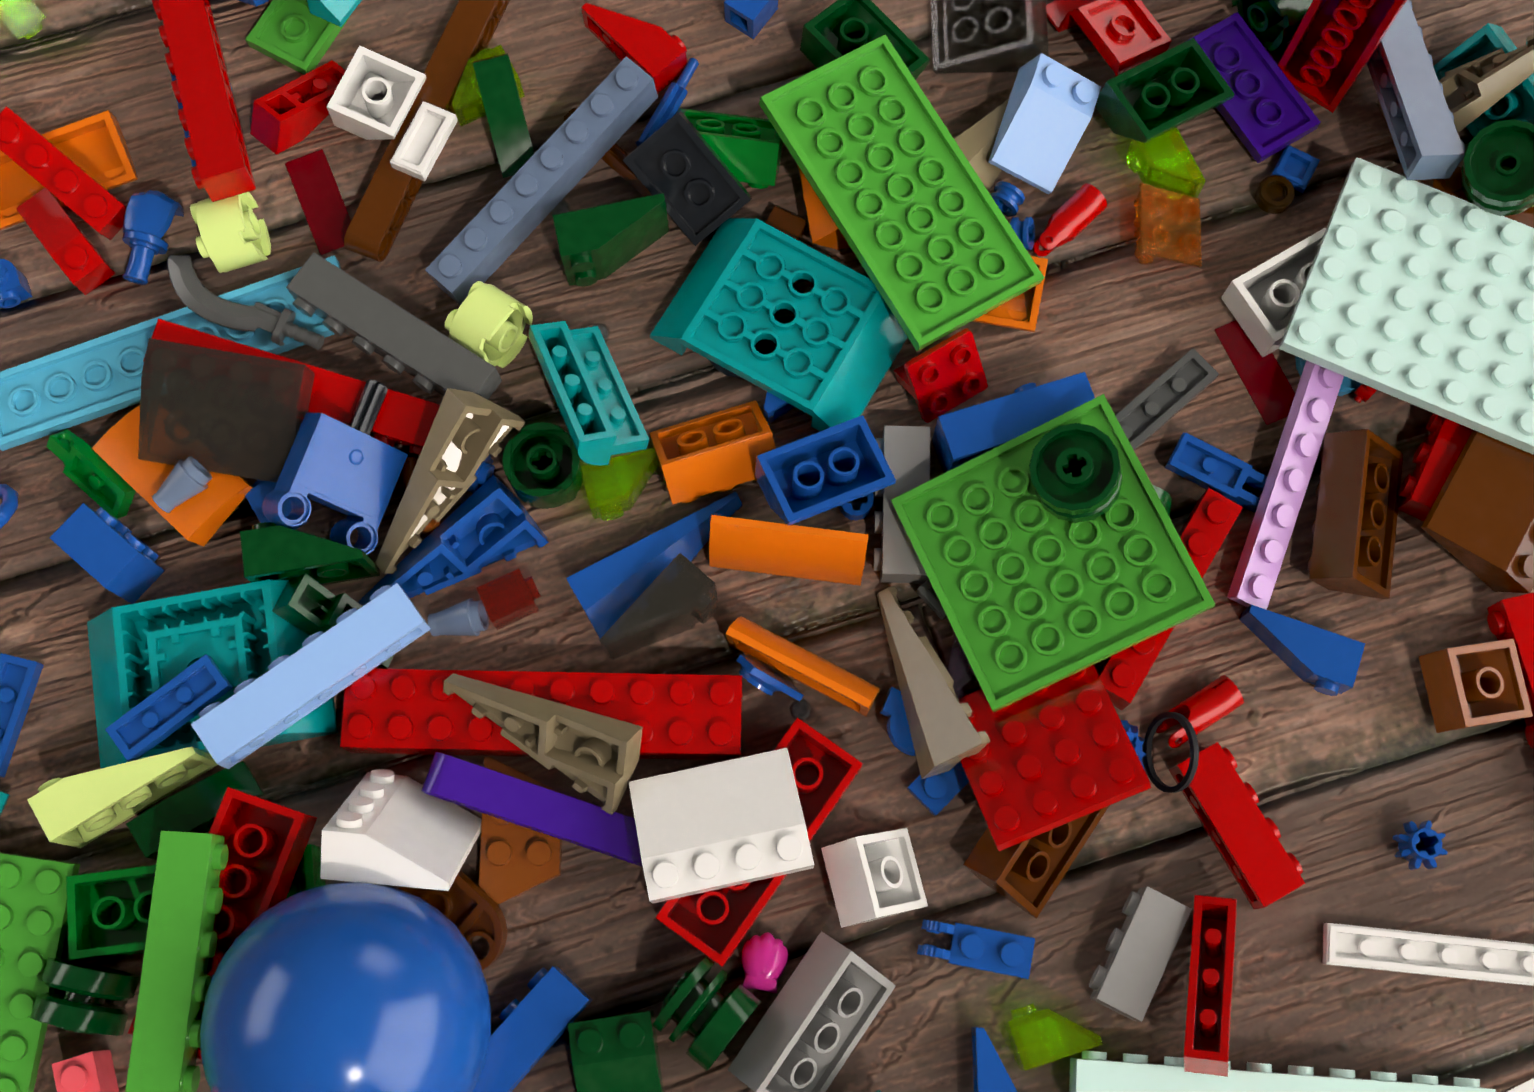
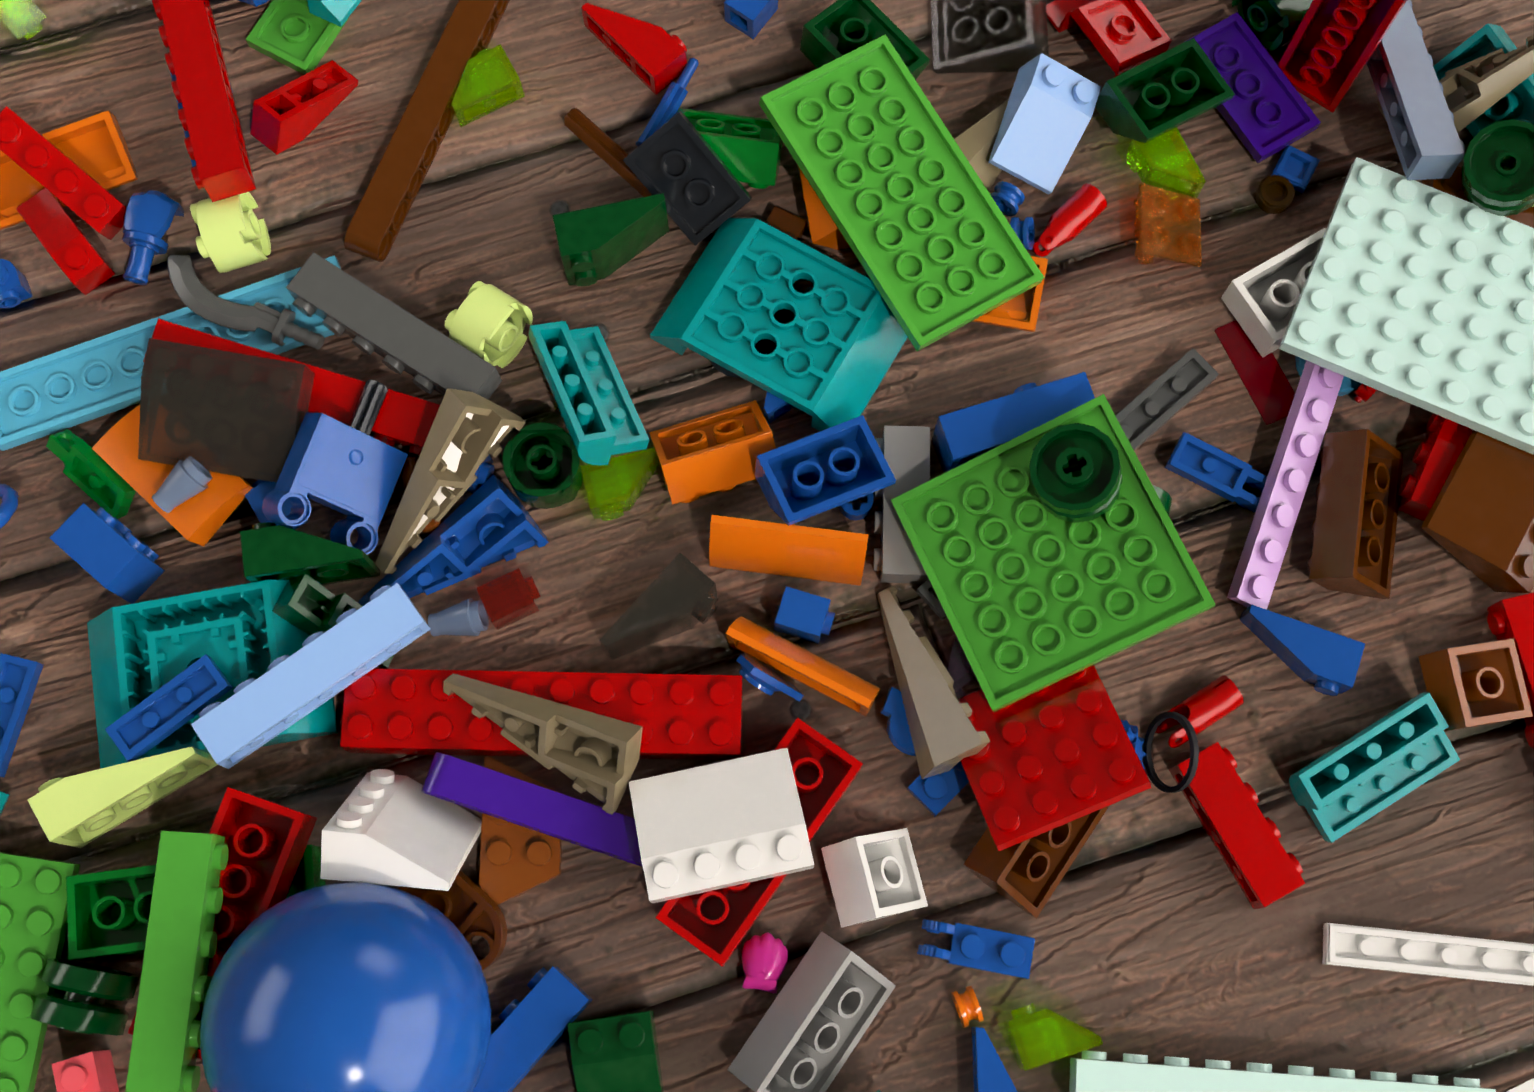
(191, 808): dark green slope -> none
(320, 200): dark red sticker -> none
(374, 96): white slope -> none
(423, 141): white tile -> none
(504, 113): dark green slope -> none
(544, 180): sand blue brick -> none
(618, 580): blue wedge -> none
(705, 1012): dark green wheel -> none
(804, 615): none -> blue brick
(944, 375): red bracket -> none
(967, 1006): none -> orange bush
(1139, 953): light grey brick -> none
(1202, 538): red brick -> none
(1210, 986): red brick -> none
(1375, 767): none -> teal brick
(1426, 855): blue gear -> none

